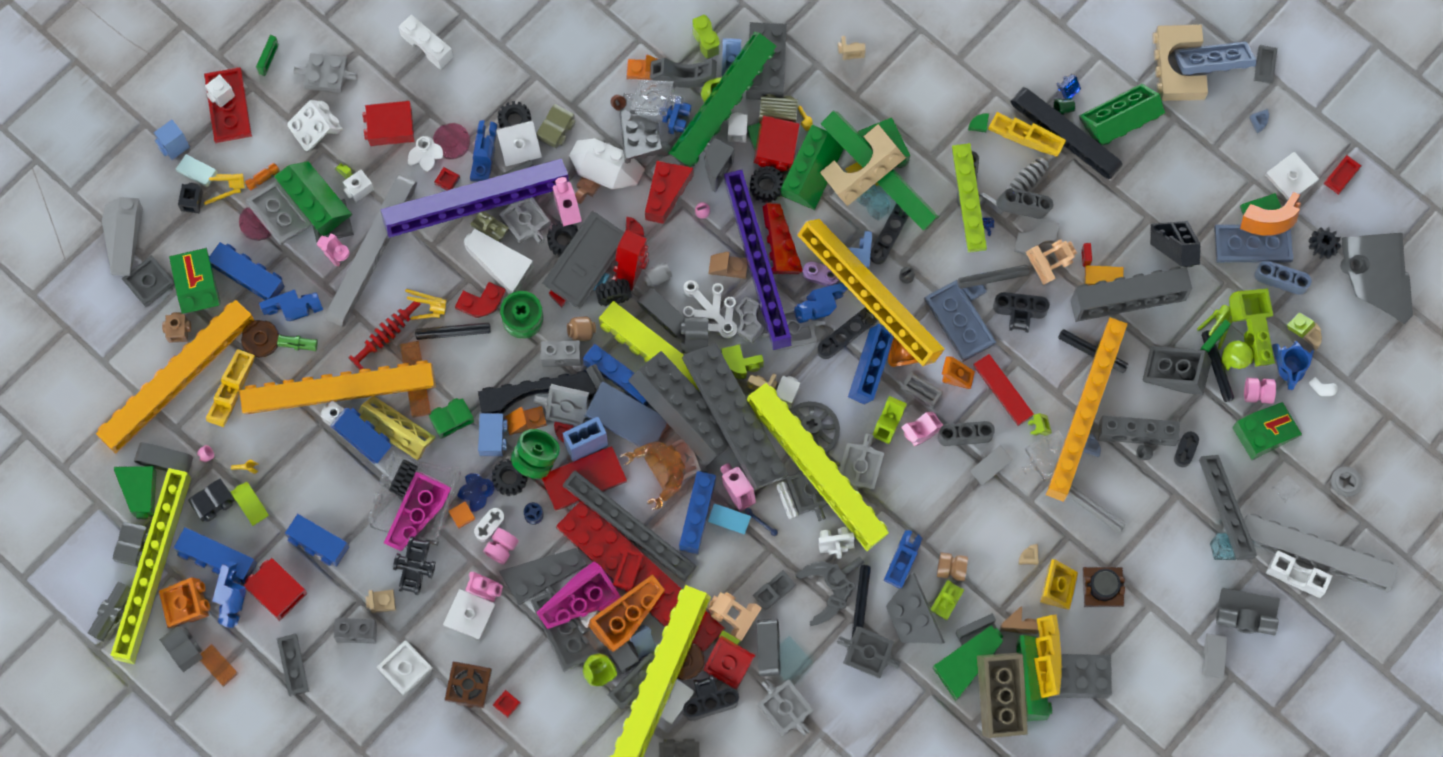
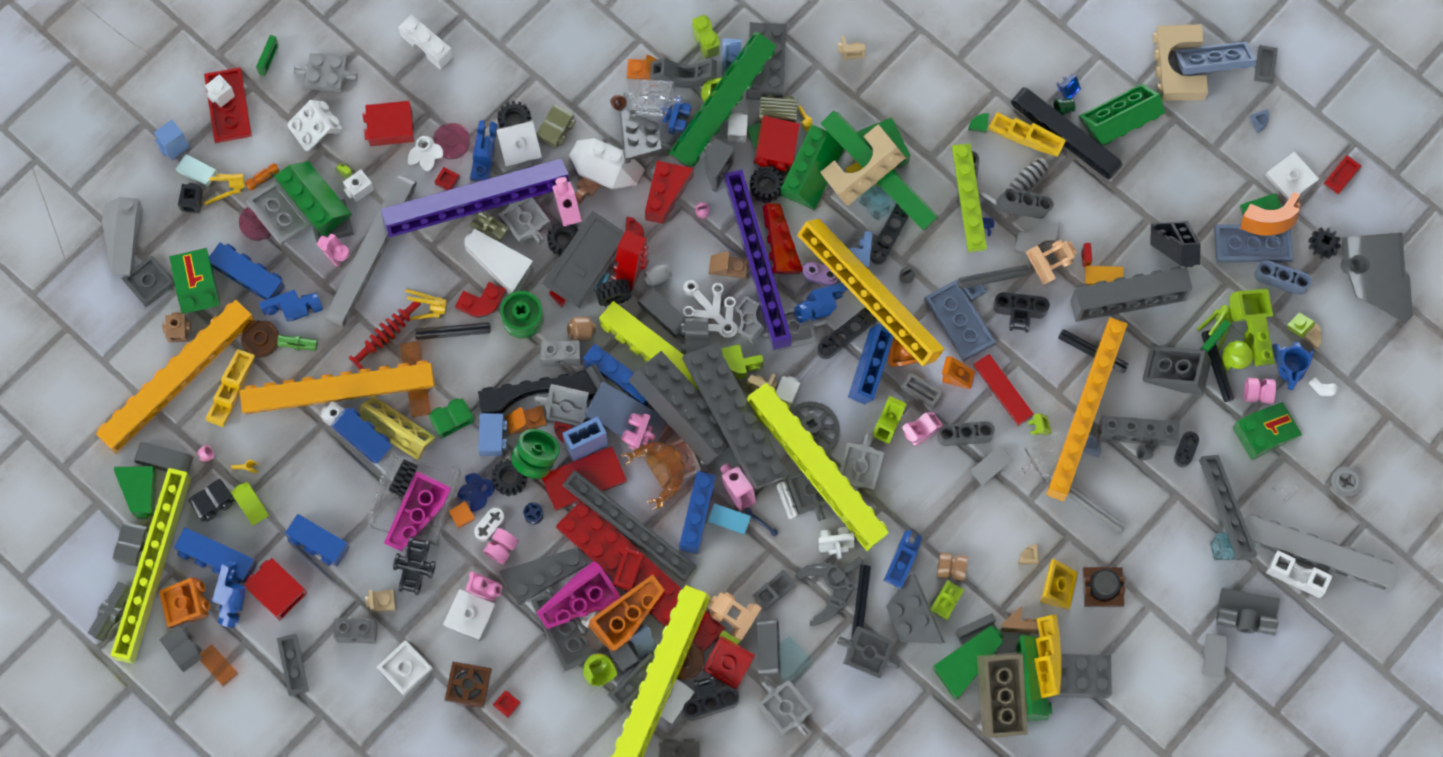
(640, 422): none -> bright pink hips

